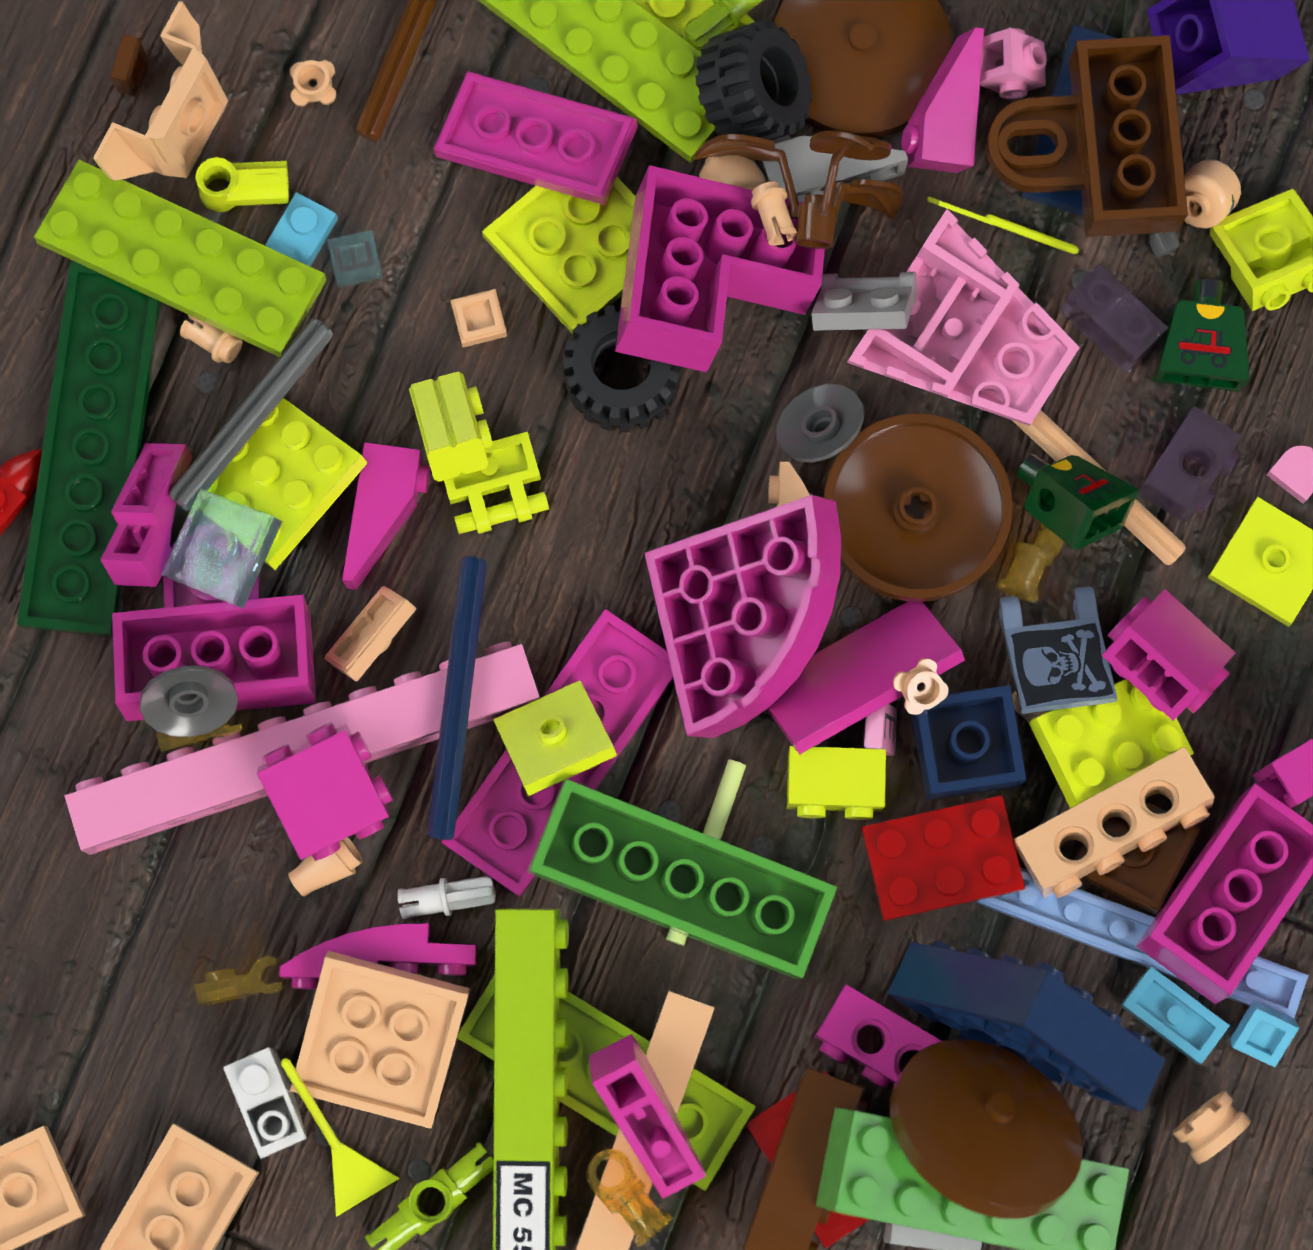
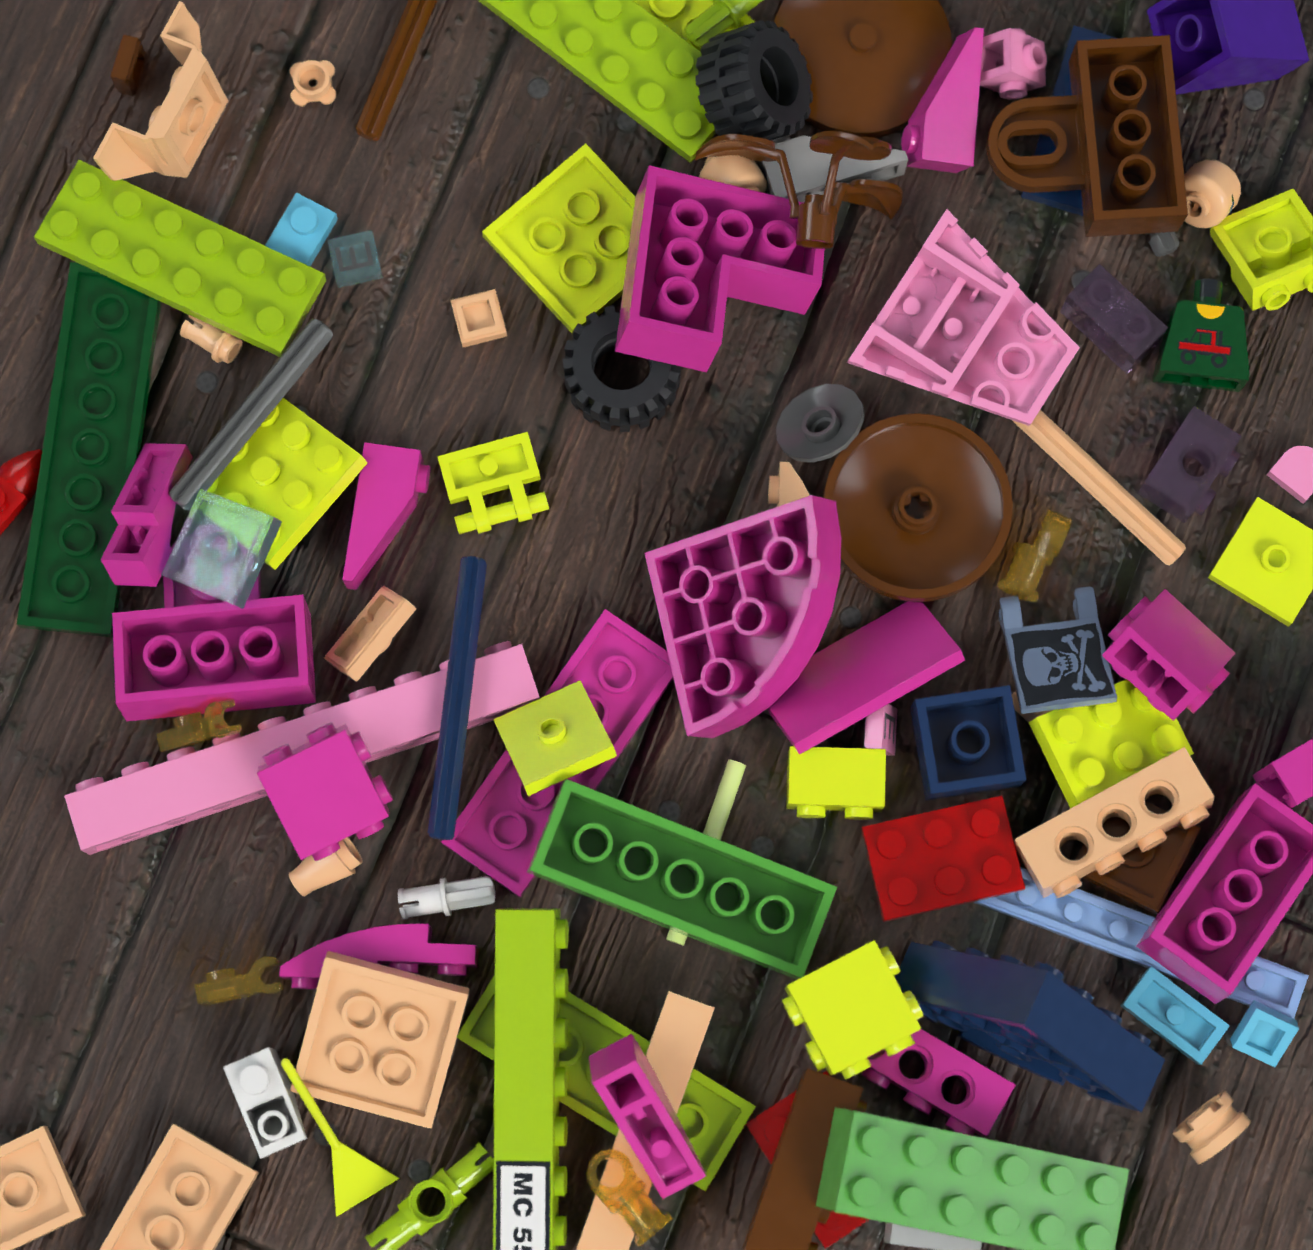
(188, 701): dark grey dish -> none
(249, 183): neon yellow piece -> none
(449, 425): neon yellow brick -> none
(536, 138): dark pink tile -> none
(770, 202): light nougat pin -> none
(853, 1010): none -> neon yellow brick
(865, 302): light grey plate -> none
(933, 692): light nougat plate -> none
(986, 1129): reddish brown dish -> none
(1013, 227): neon yellow piece -> none
(1076, 498): dark green torso -> none

